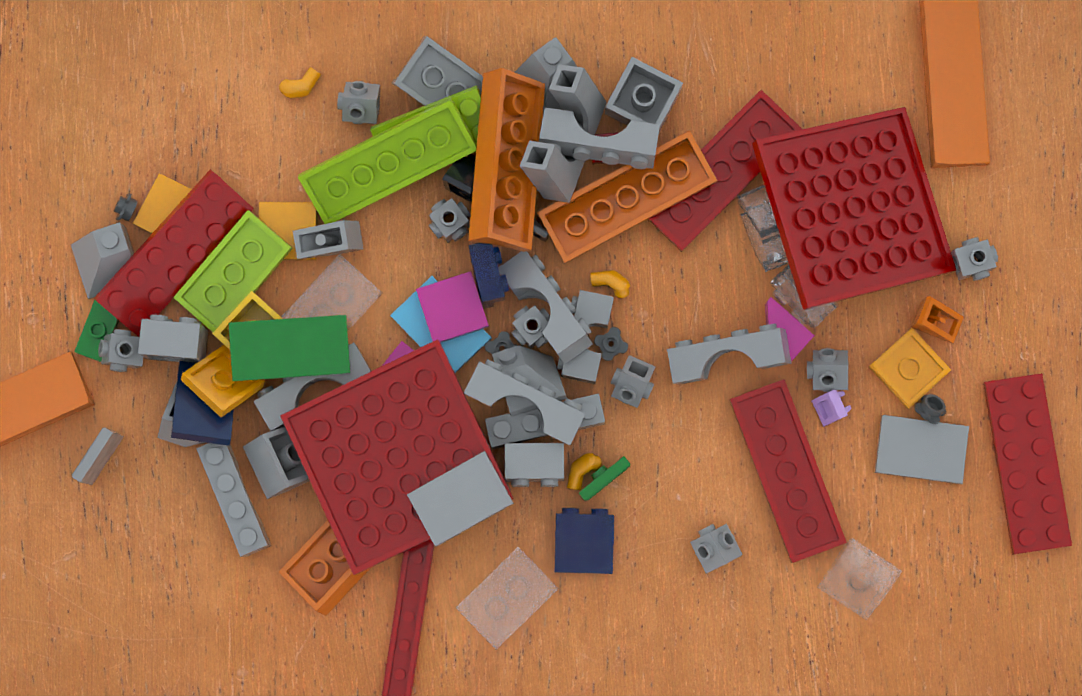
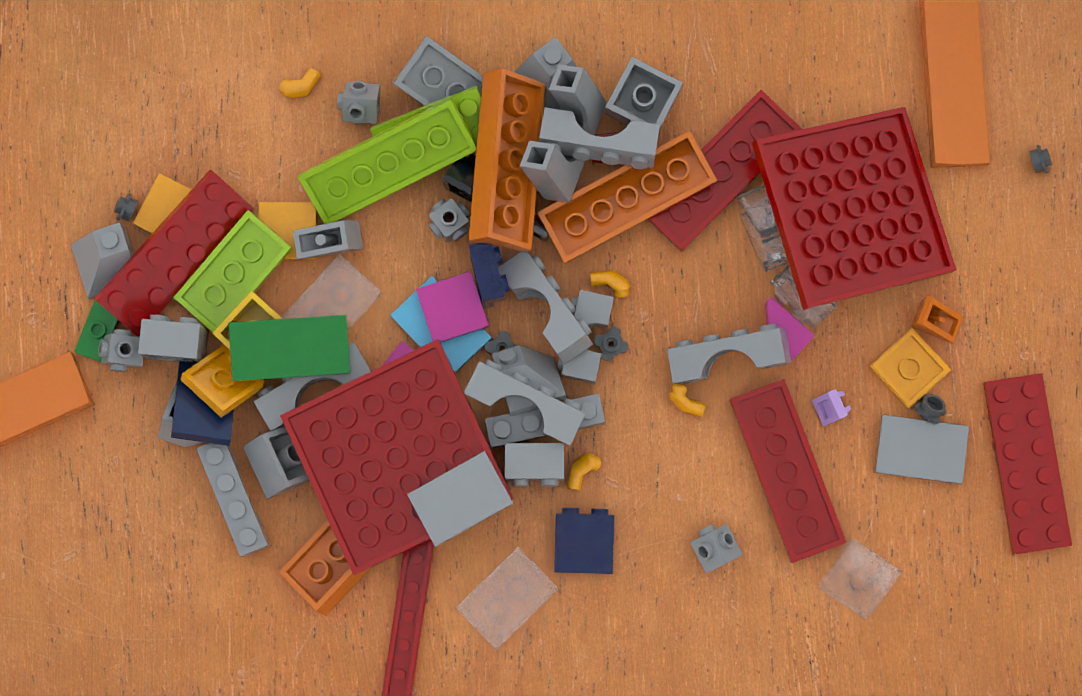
(97, 456): light grey tile -> none
(523, 334): light grey brick -> none
(603, 477): green plate -> none
(633, 381): light grey brick -> none
(683, 403): none -> light orange arm
(828, 369): light grey brick -> none
(965, 261): light grey brick -> none
(1040, 159): none -> dark grey plate

